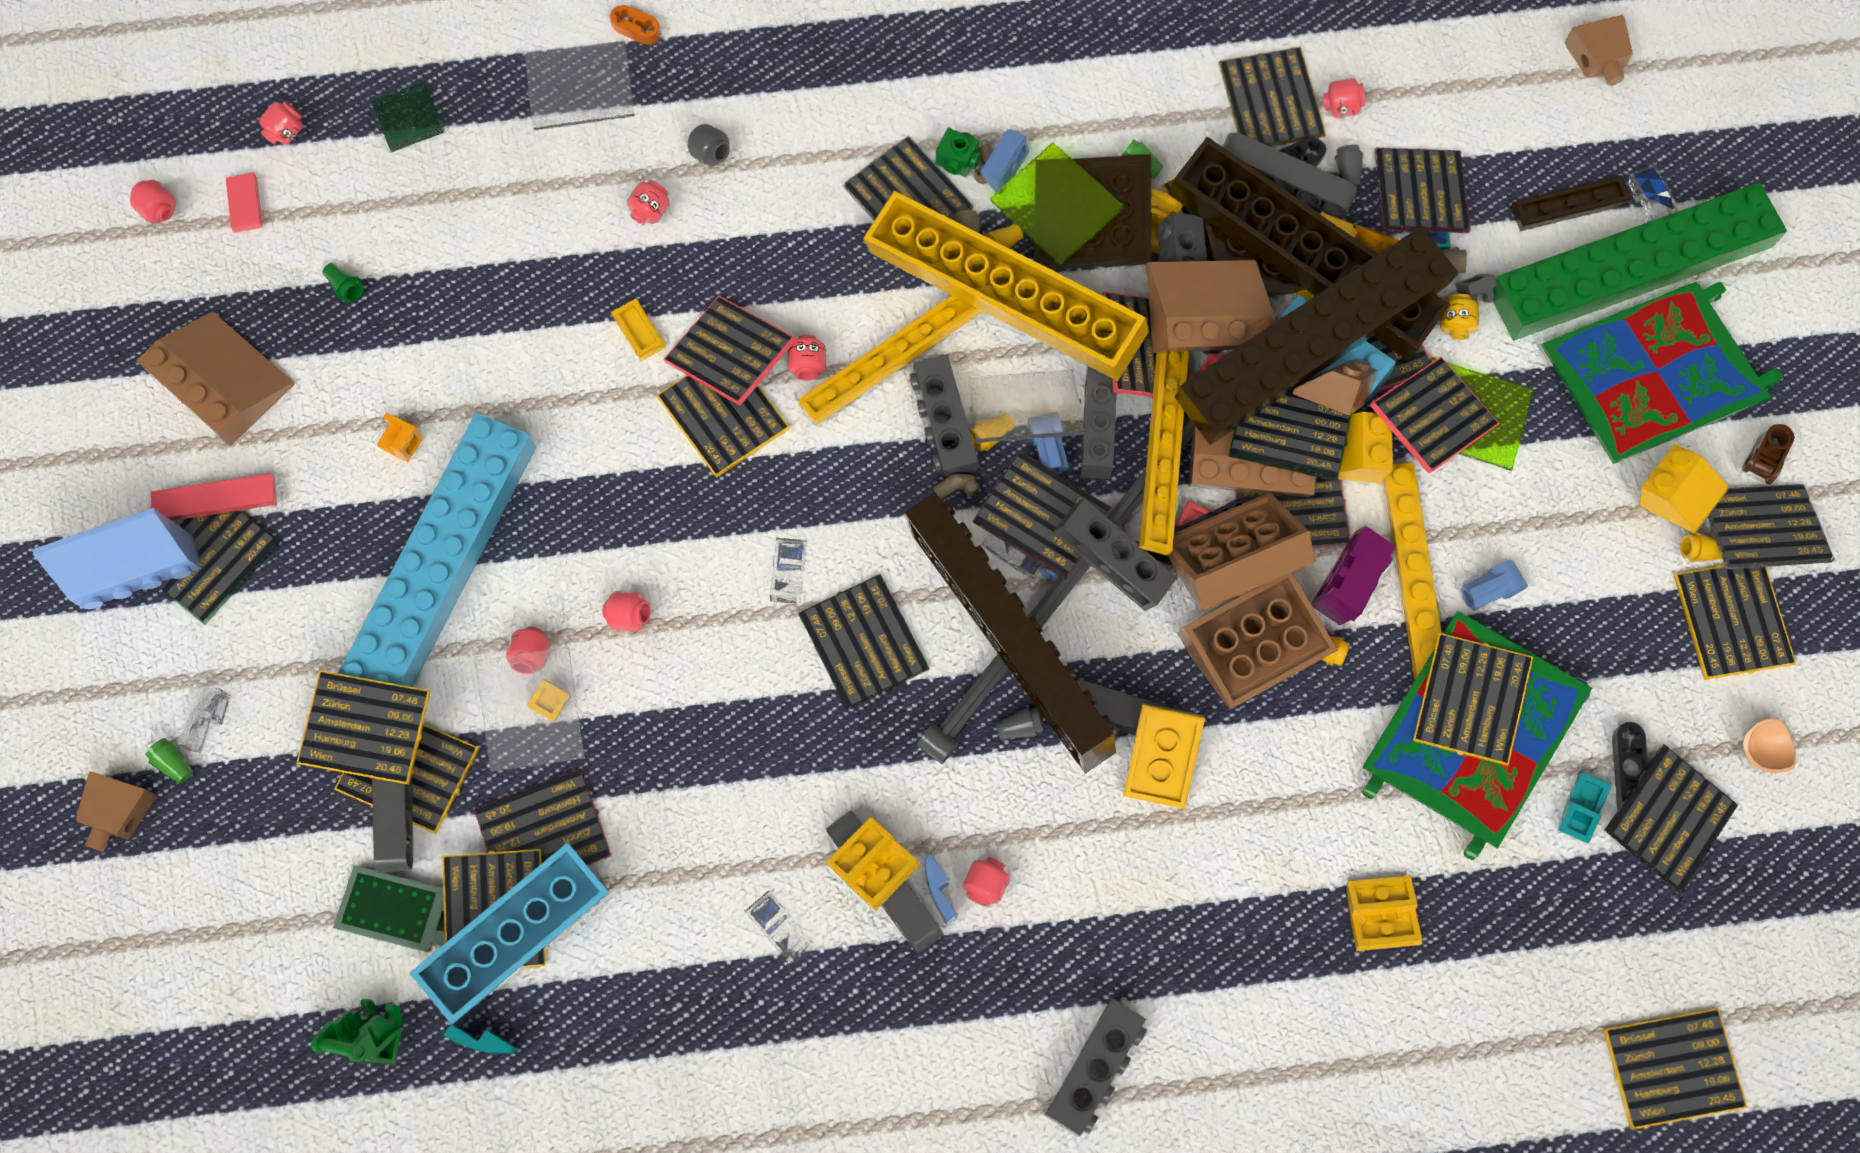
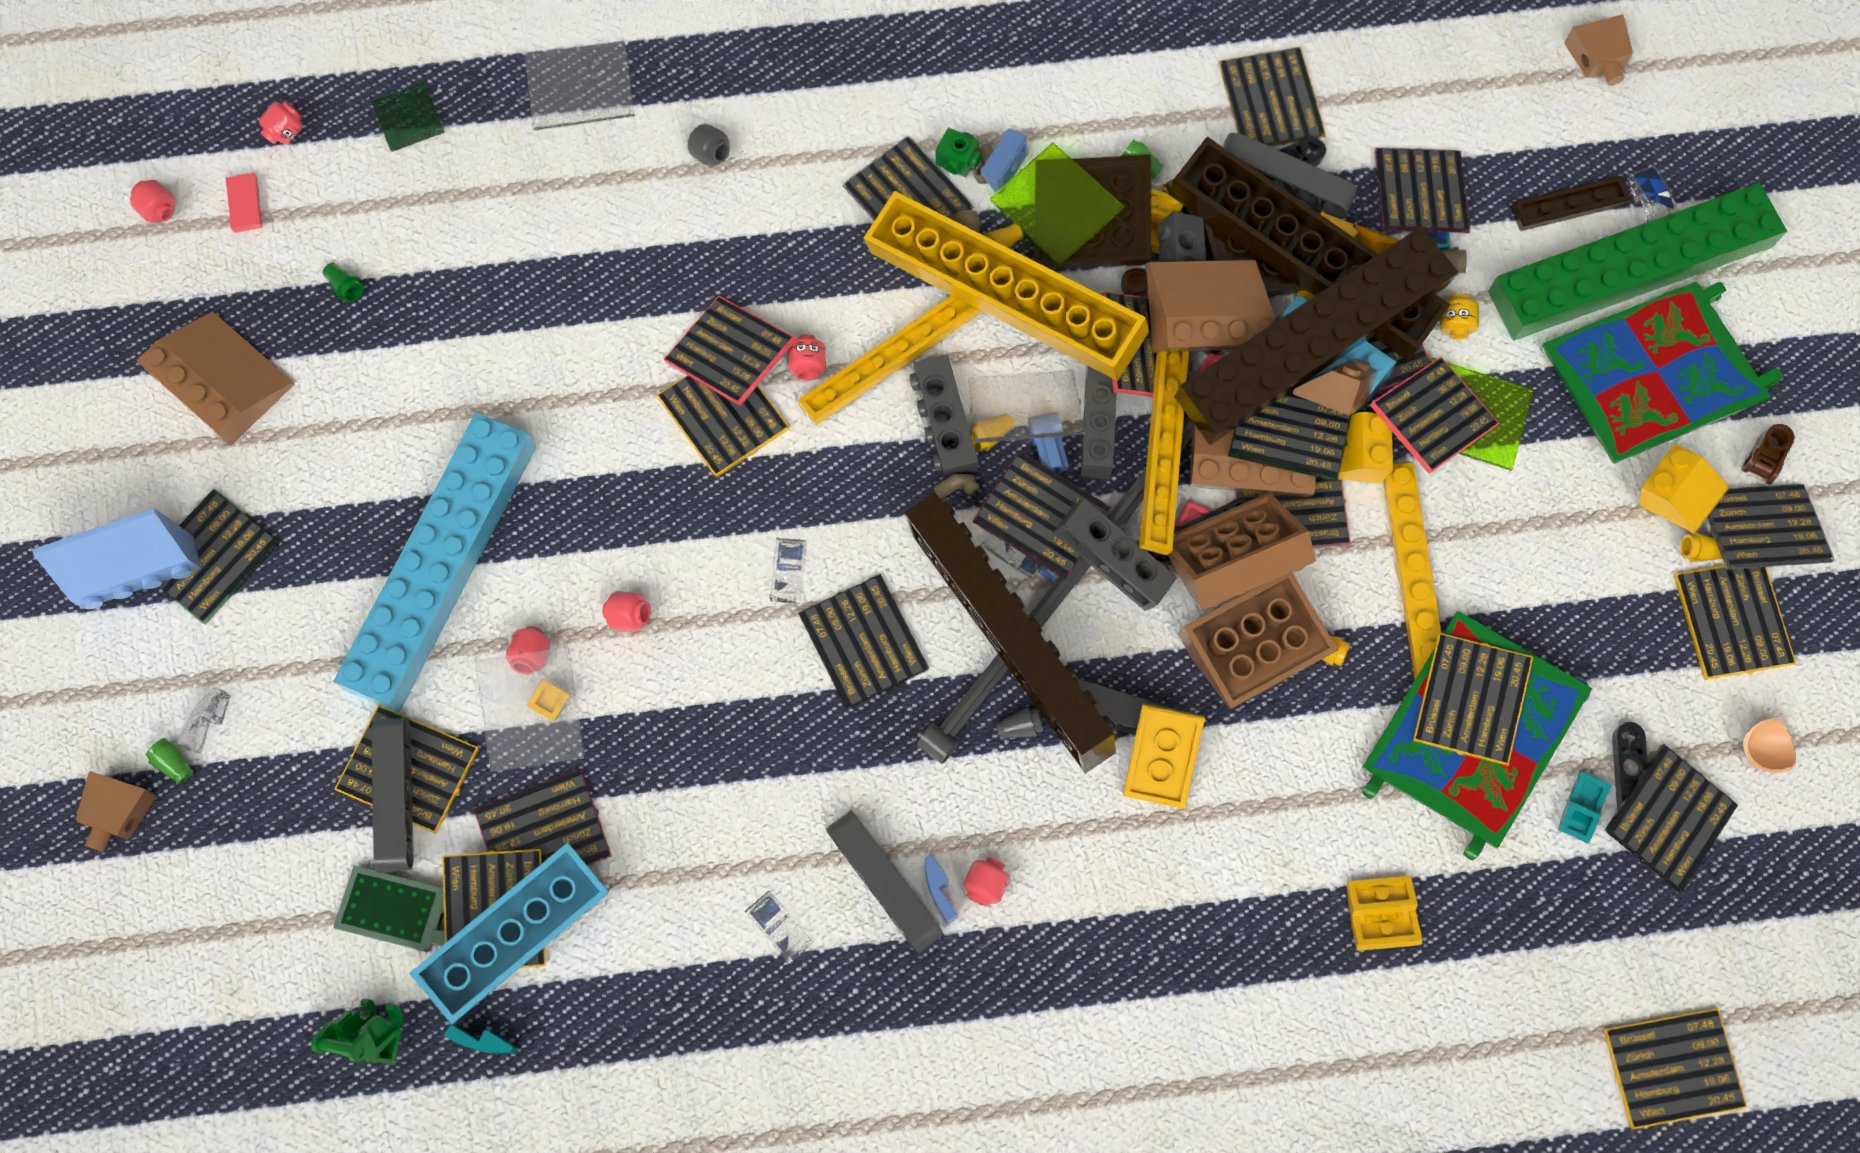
(216, 497): coral tile -> none
(364, 727): piece -> none
(399, 438): light orange panel -> none
(636, 22): orange beam -> none
(638, 330): yellow tile -> none
(648, 202): coral head -> none
(873, 863): yellow slope -> none
(1114, 1018): dark grey brick -> none
(1134, 282): none -> reddish brown tile
(1344, 98): coral head -> none
(1349, 162): dark grey cone -> none
(1354, 576): magenta wedge -> none
(1476, 285): dark grey tile -> none
(1499, 583): medium blue piece -> none

